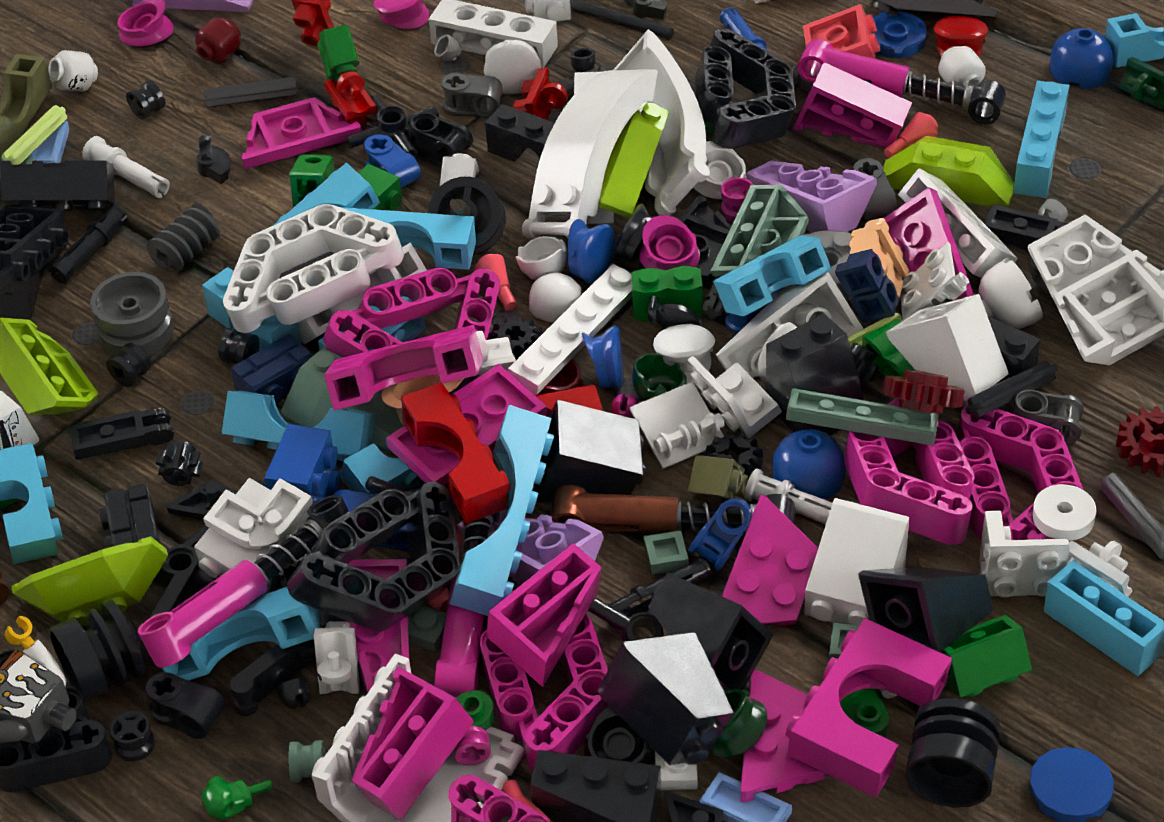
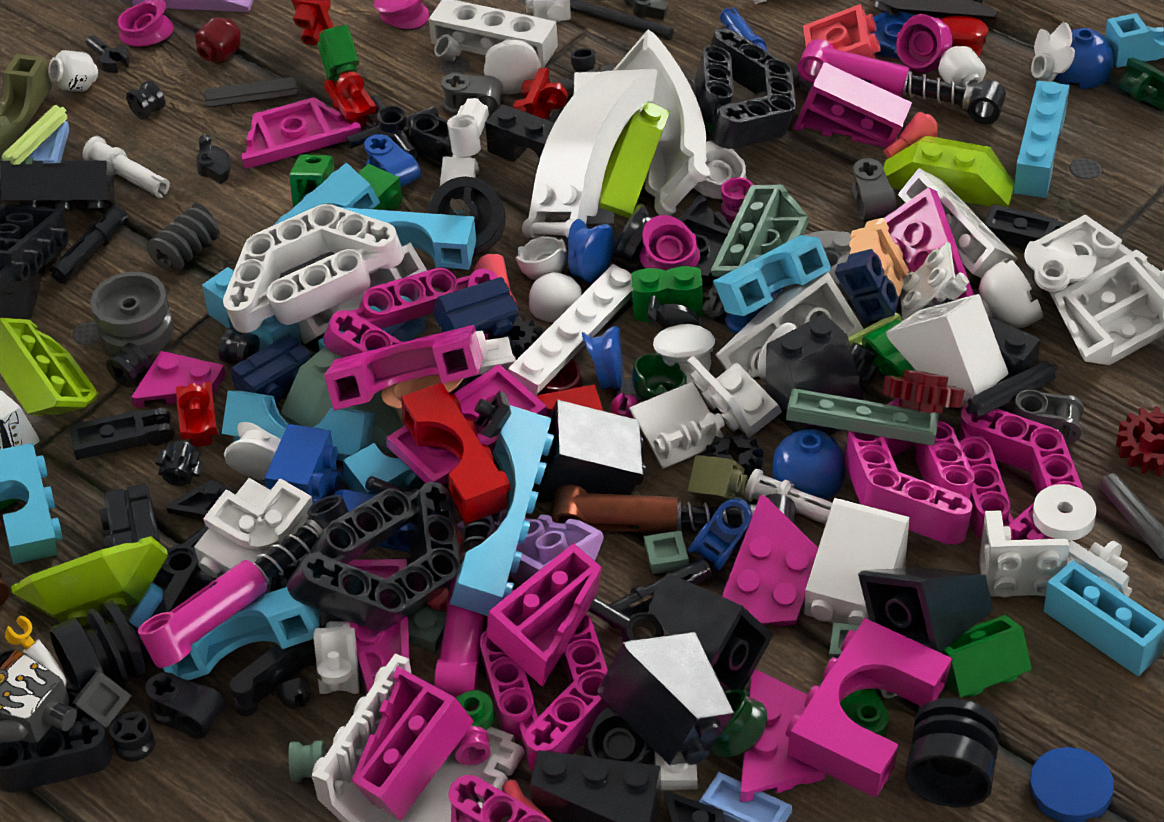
(101, 699): none -> dark grey plate
(107, 55): none -> black bar
(146, 605): none -> dark azure tile
(172, 371): none -> dark pink wing
(196, 413): none -> red hips
(226, 799): green piece -> none
(253, 451): none -> white piece
(467, 127): none -> white piece
(482, 305): none -> dark blue brick
(492, 415): none -> black piece
(828, 199): lavender wedge -> none
(923, 43): none -> dark pink piece
(1052, 53): none -> white plate
(1053, 209): light grey hinge -> none
(1060, 261): none -> white plate

